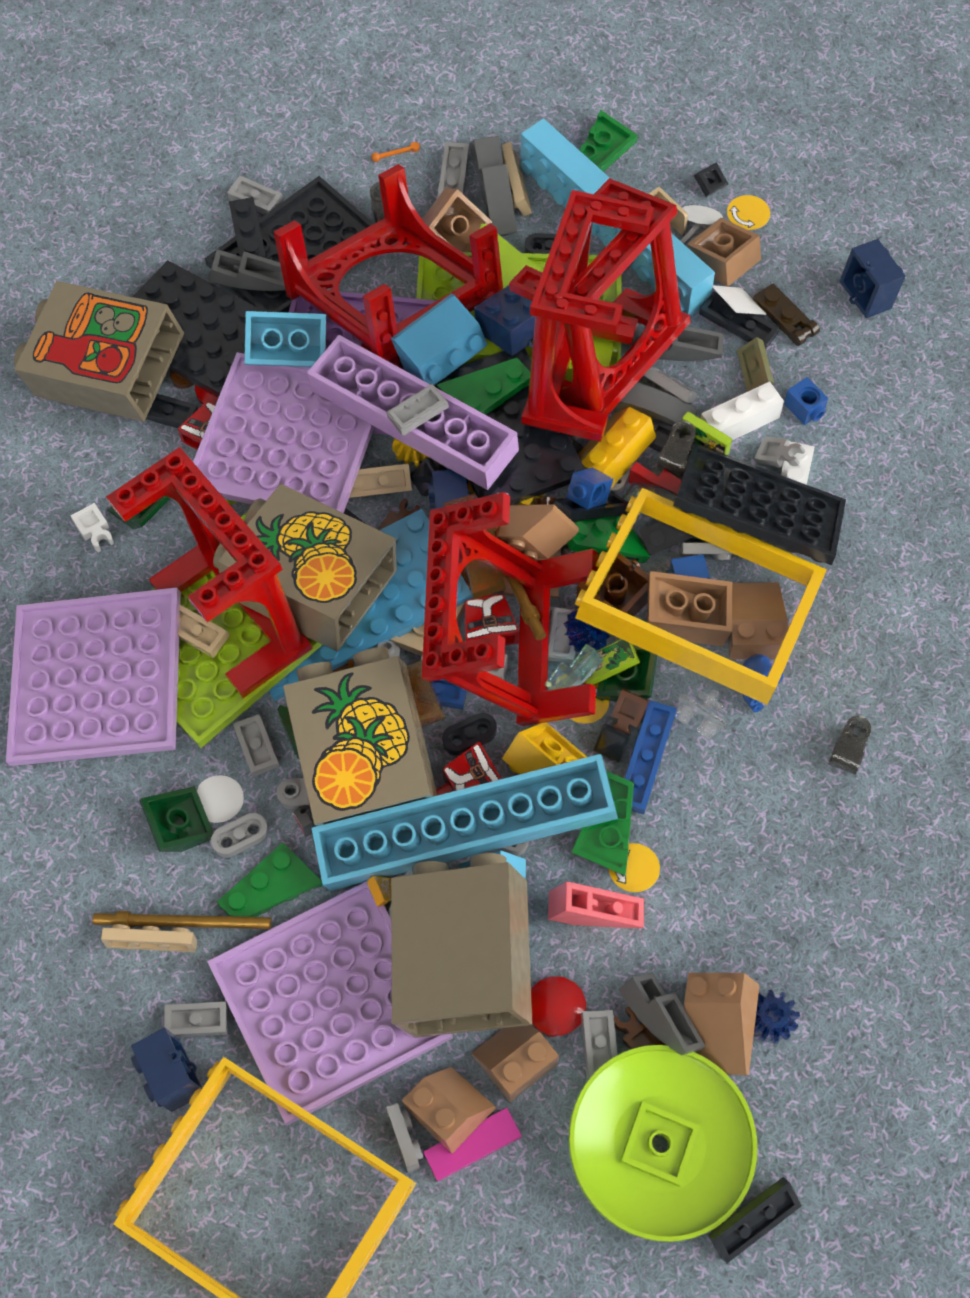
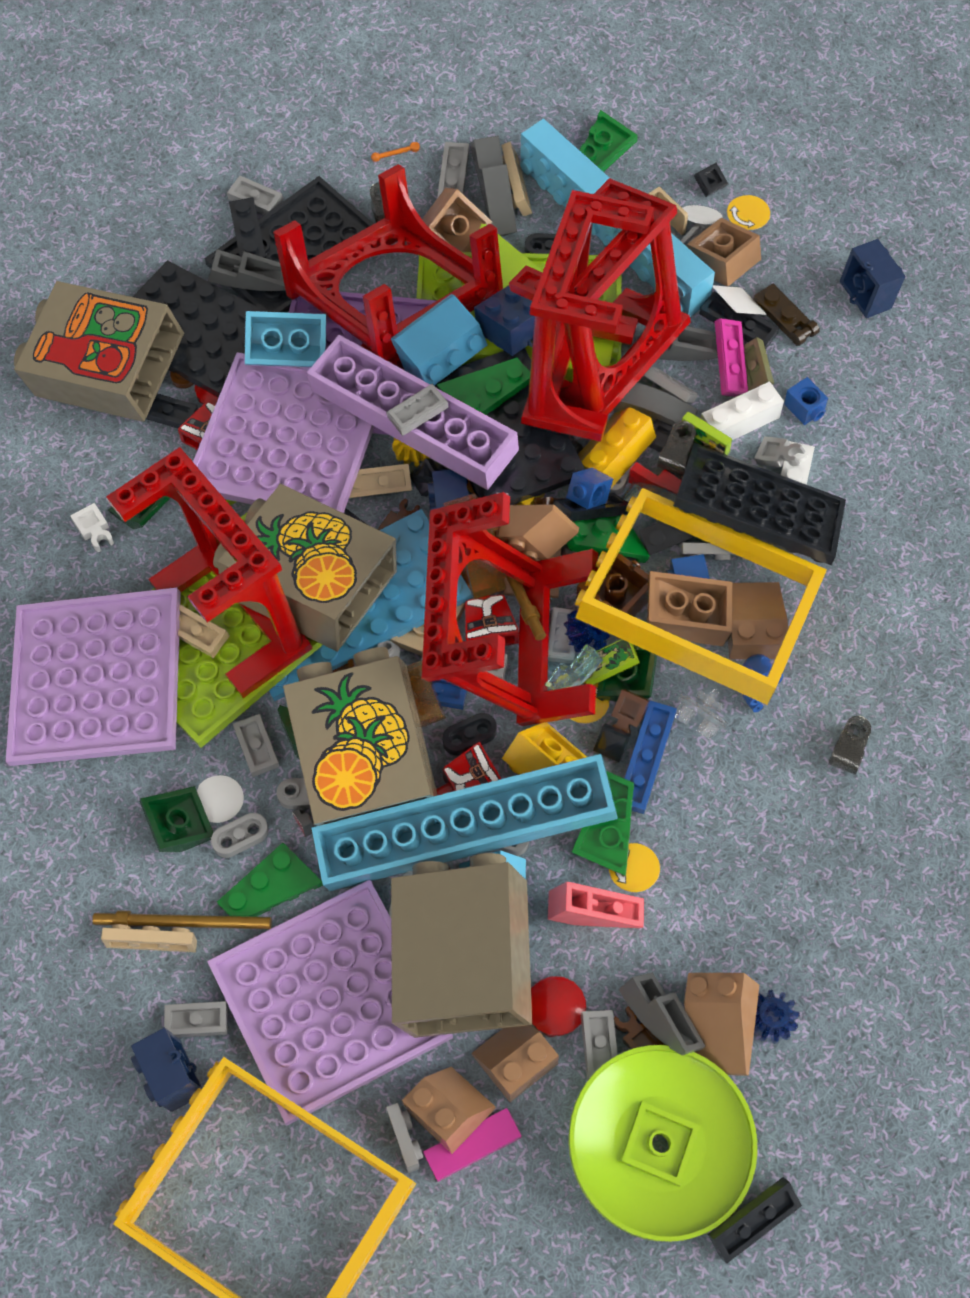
(380, 889): light orange tile -> none
(731, 357): none -> dark pink tile

